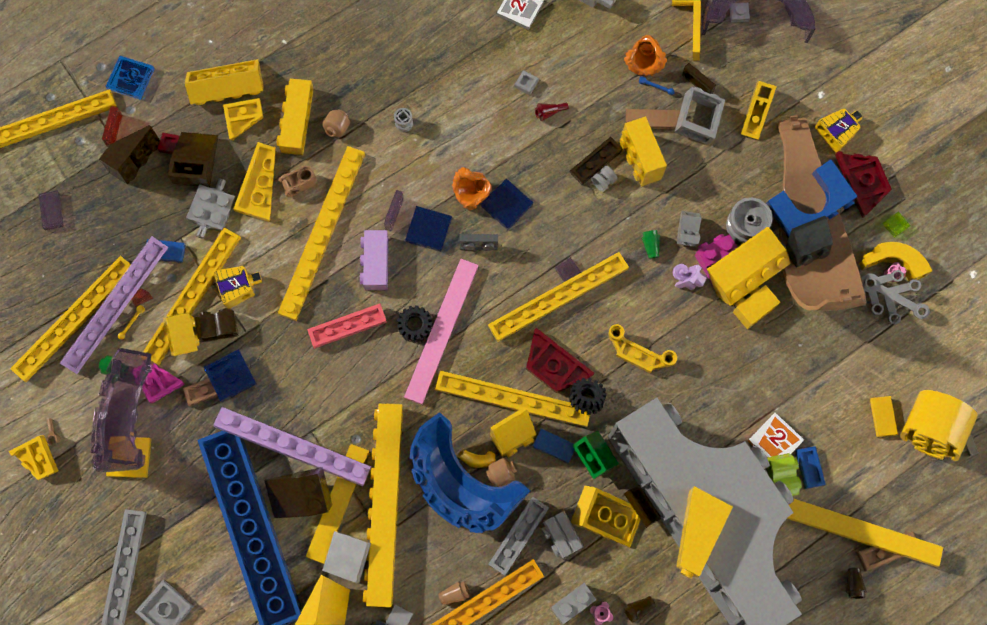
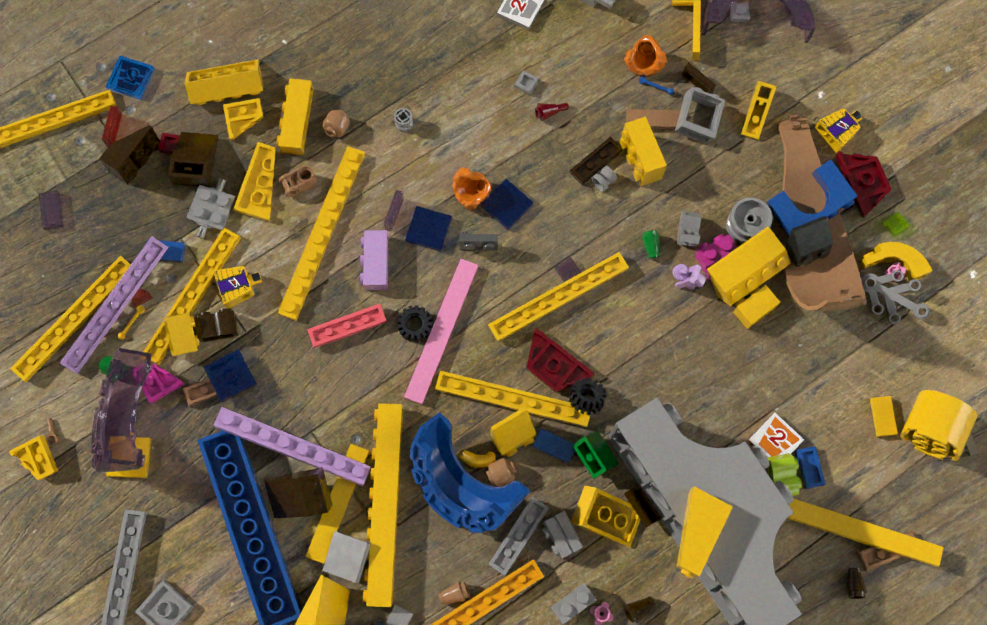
(637, 354): yellow plate -> none

